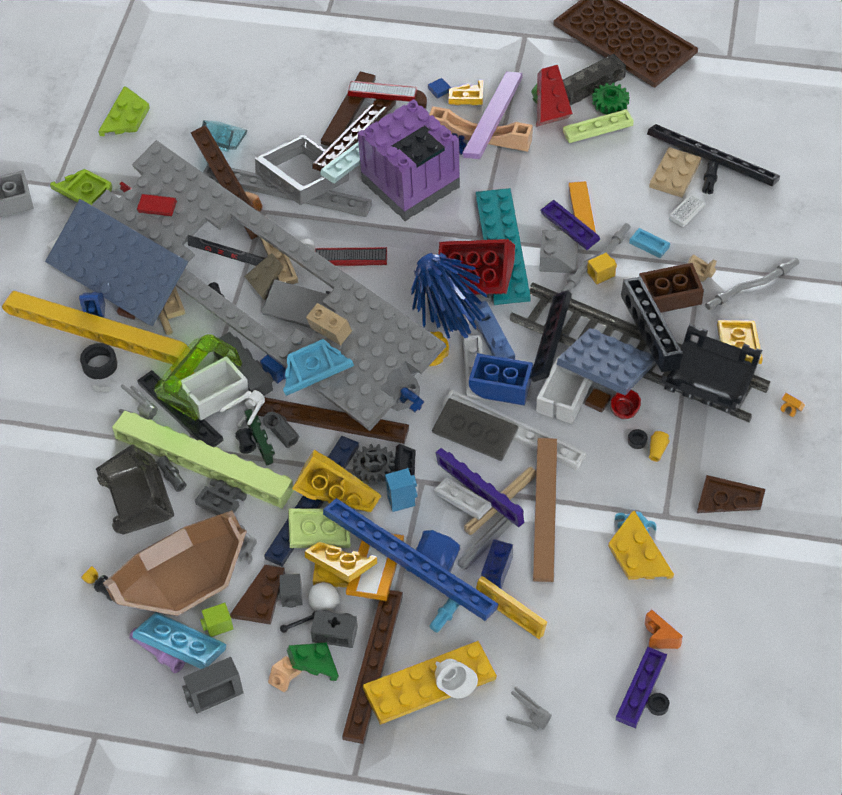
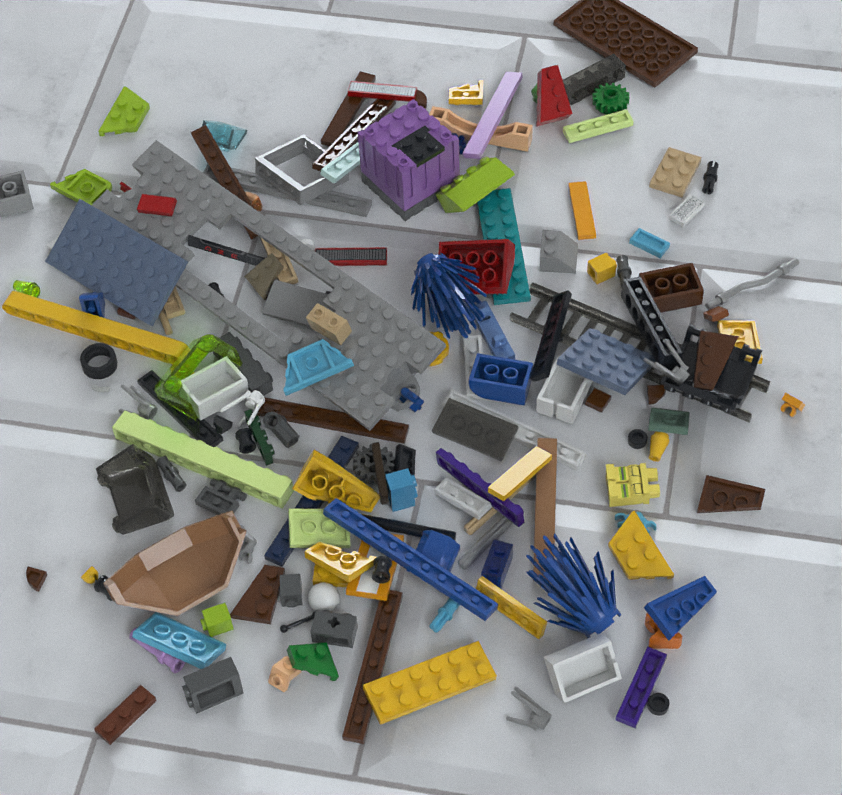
(28, 288): none -> clear neon green cone
(35, 577): none -> reddish brown tile
(125, 714): none -> copper plate
(222, 424): none -> black tile
(275, 369): blue brick -> none
(380, 475): none -> dark brown tile
(381, 569): none -> black bush
(406, 528): none -> black axle
(439, 87): blue tile -> none
(455, 678): white piece -> none
(473, 185): none -> lime slope
(519, 473): none -> tile
(570, 224): dark purple tile -> none
(575, 588): none -> blue plant
(582, 667): none -> white piece
(617, 238): light grey bar -> none
(624, 270): none -> dark grey pin
(625, 405): red hair -> none
(630, 484): none -> light yellow hips
(655, 393): none -> reddish brown tile
(669, 421): none -> sand green tile
(677, 374): none -> light grey plant
(678, 607): none -> blue wing
(702, 268): tan bracket -> none
(711, 358): none -> reddish brown wing
(715, 155): black tile -> none
(715, 314): none -> dark orange tile

